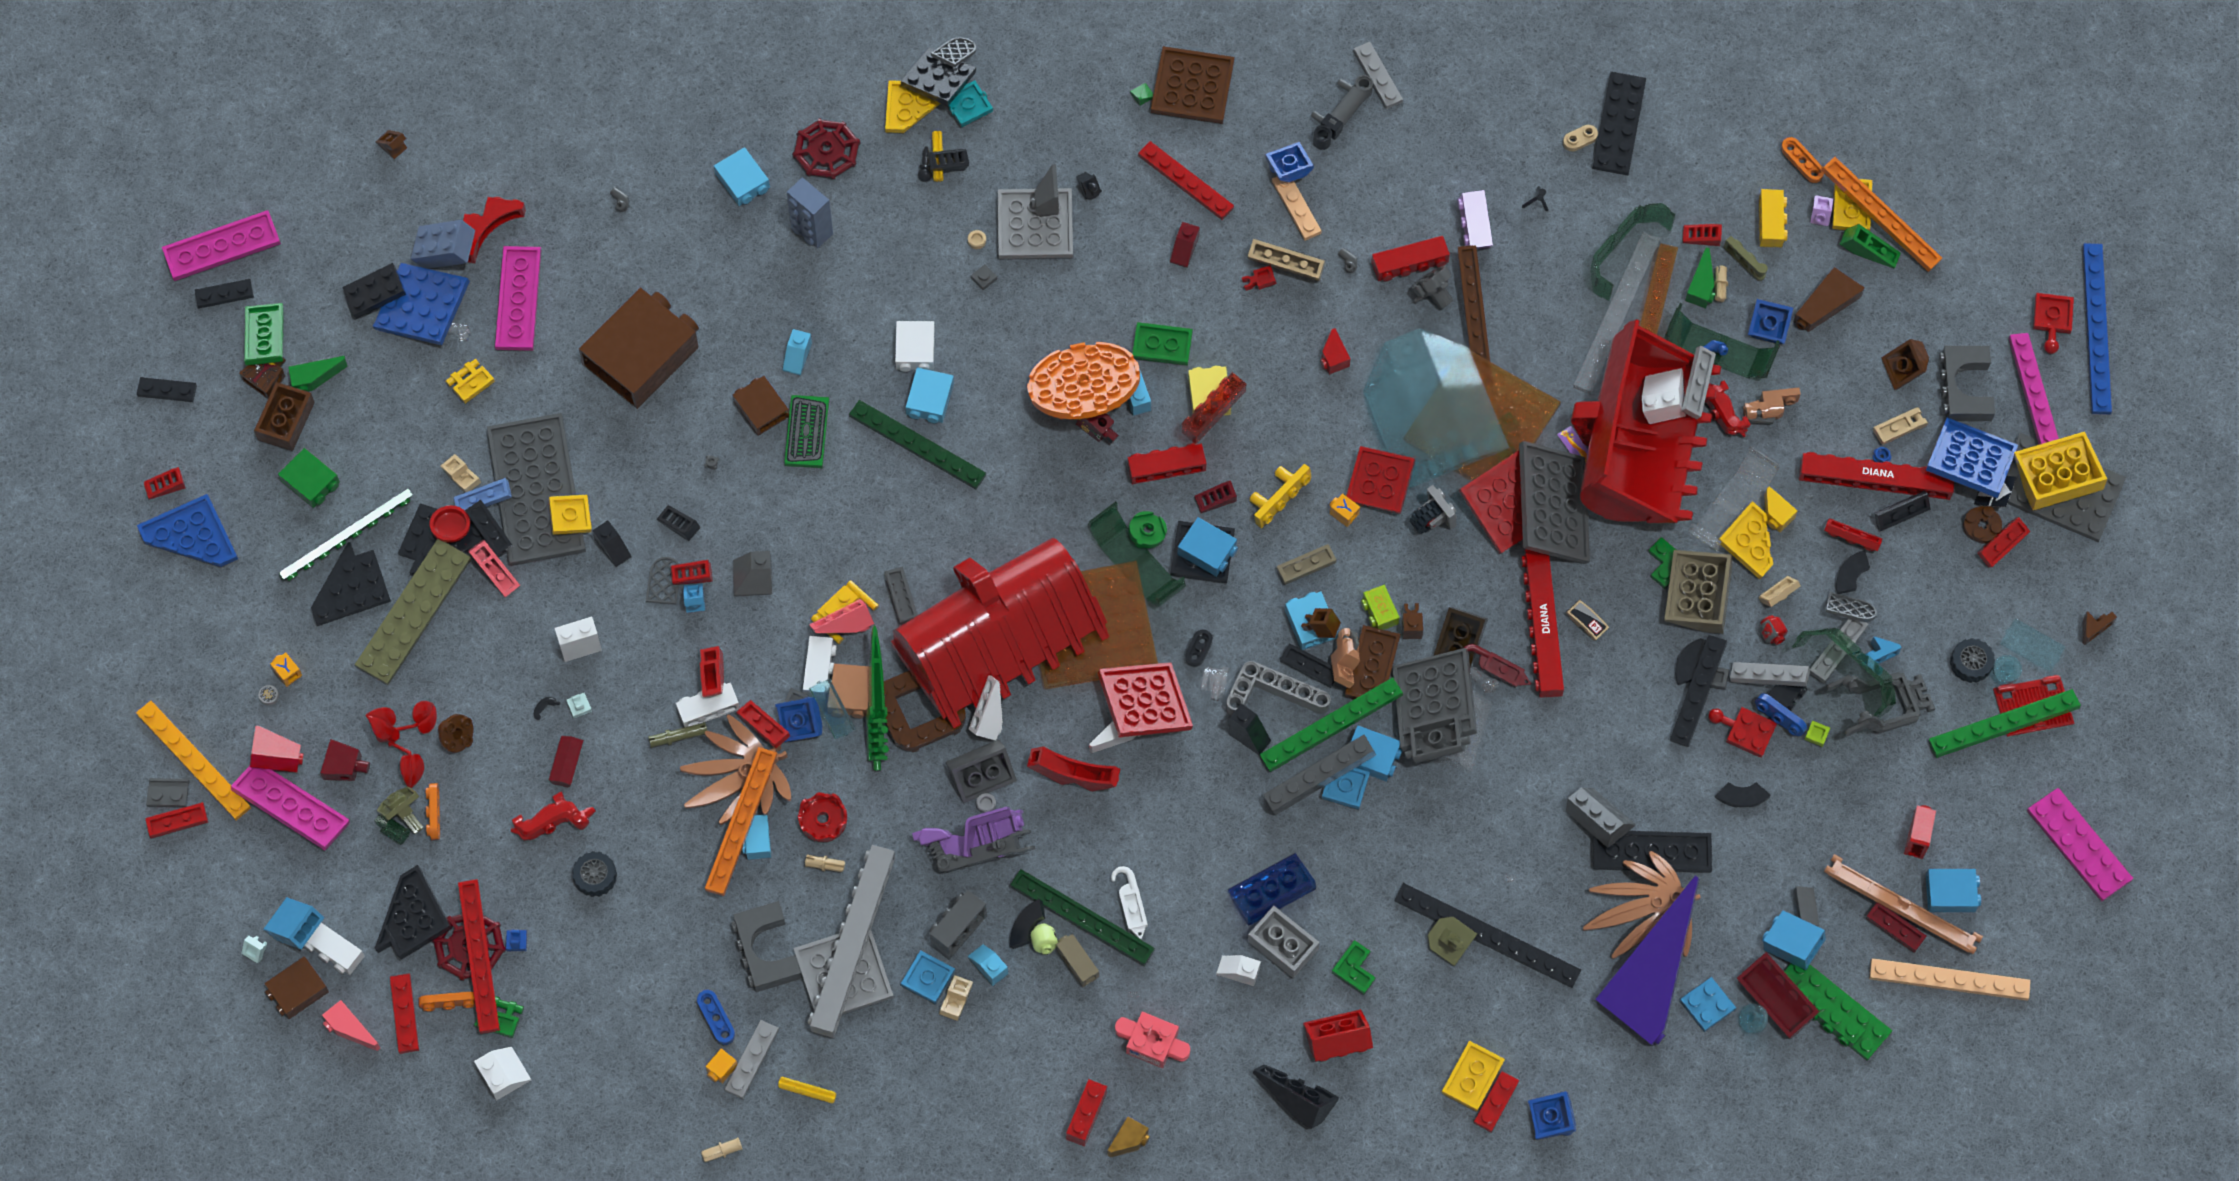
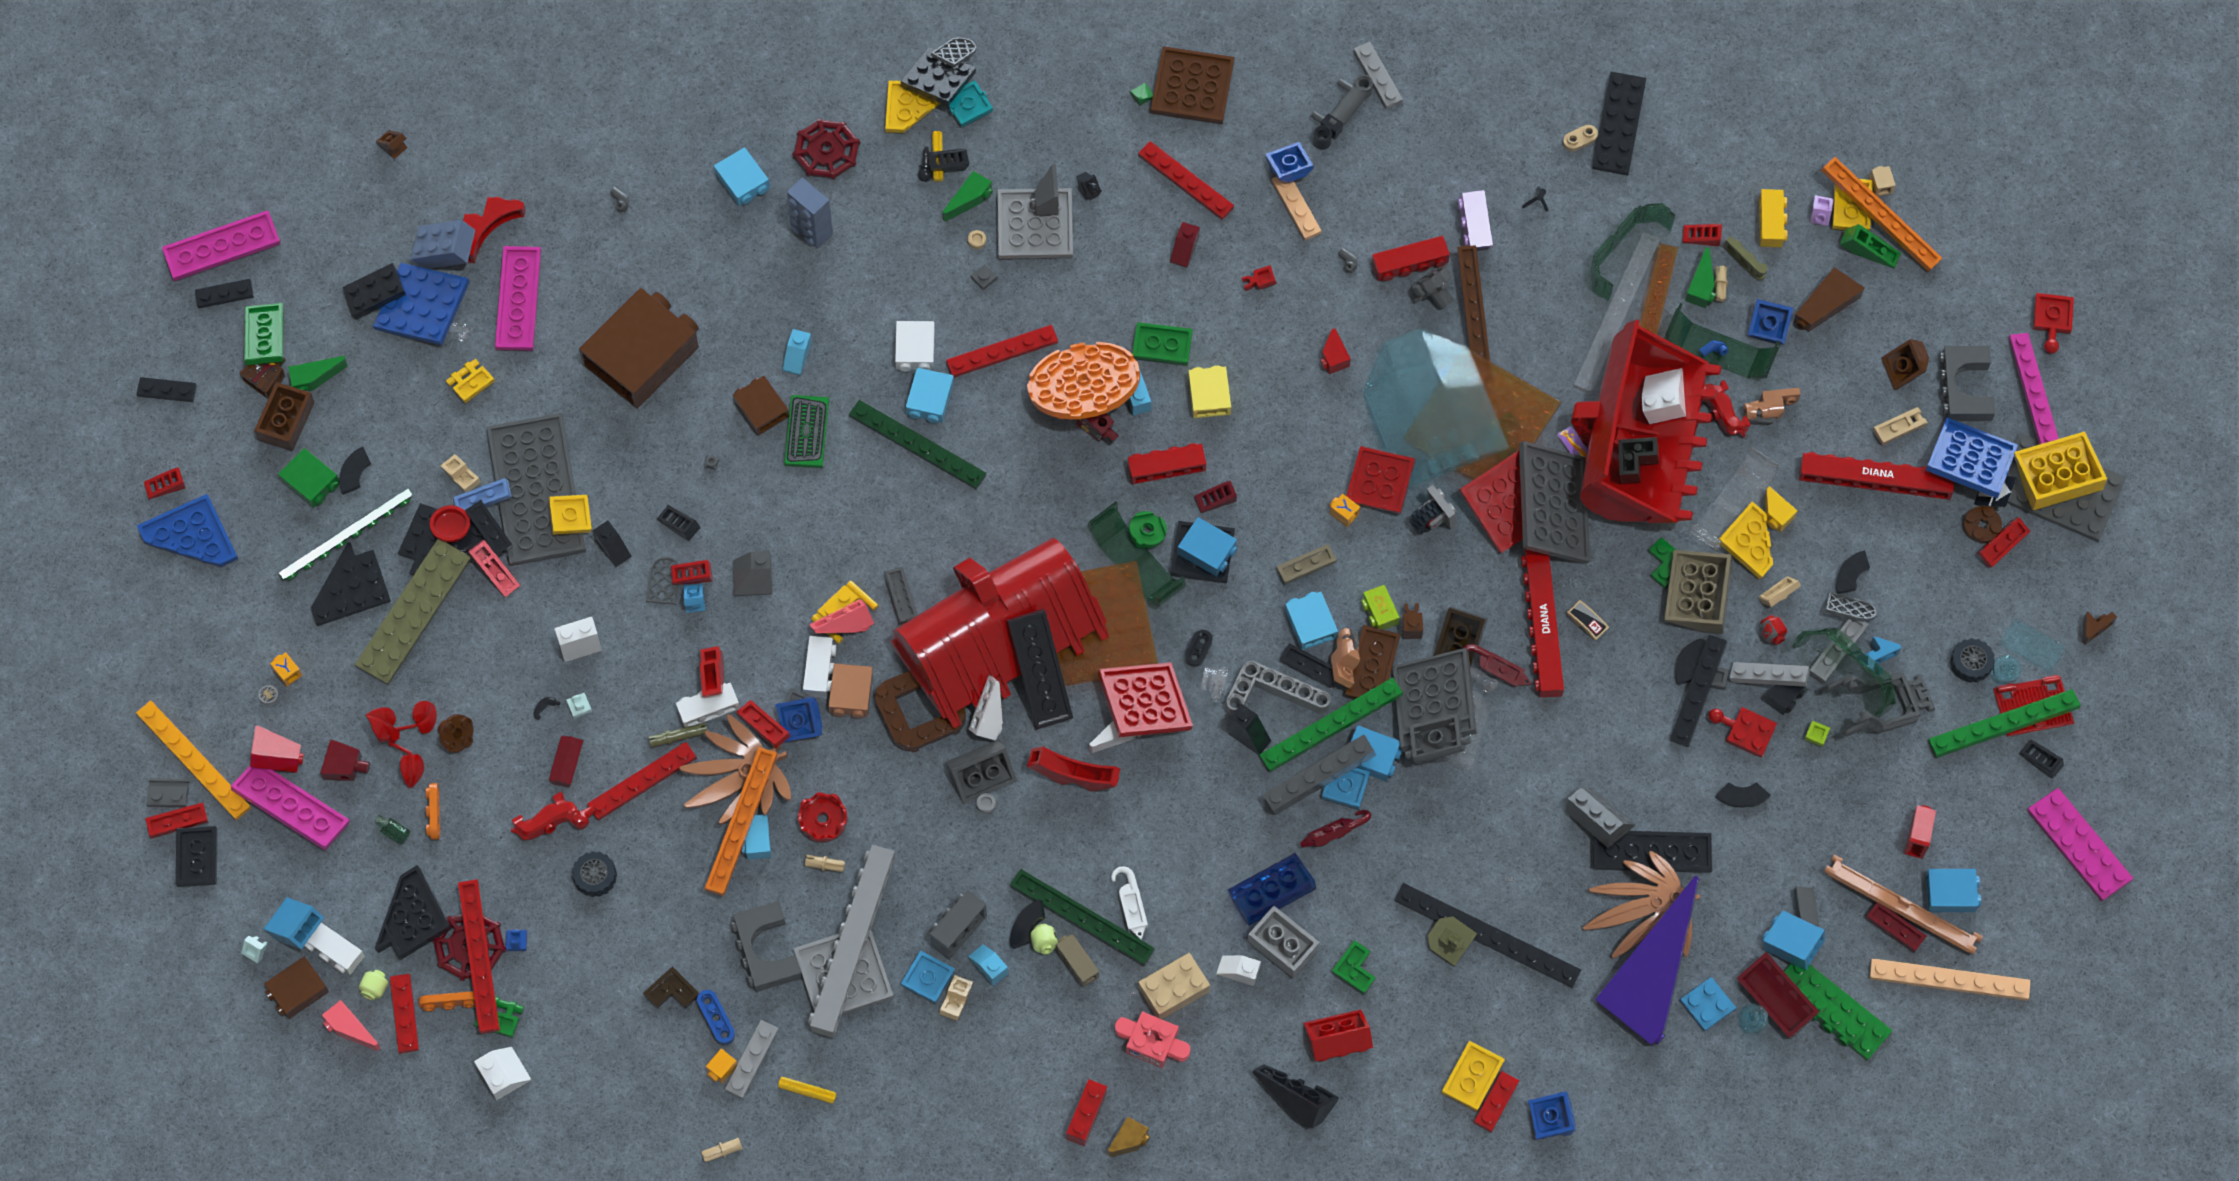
(196, 856): none -> black plate
(352, 470): none -> black tile
(373, 985): none -> yellowish green head
(398, 804): olive piece -> none
(642, 780): none -> red plate
(669, 985): none -> dark brown plate
(832, 708): clear light blue piece -> none
(877, 711): green piece -> none
(970, 195): none -> green slope
(982, 840): medium lavender piece -> none
(1002, 351): none -> red plate
(1040, 668): none -> black plate
(1174, 986): none -> tan brick
(1214, 408): clear red brick -> none
(1278, 501): yellow plate -> none
(1286, 260): tan brick -> none
(1323, 622): reddish brown brick -> none
(1335, 830): none -> dark red plate
(1636, 453): none -> pearl dark grey brick
(1698, 382): light grey plate -> none
(1780, 715): blue plate -> none
(1800, 153): orange plate -> none
(1853, 535): red plate -> none
(1881, 451): blue plate -> none
(1882, 181): none -> tan brick
(1902, 511): black plate -> none
(2045, 768): none -> black slope
(2097, 329): blue plate -> none

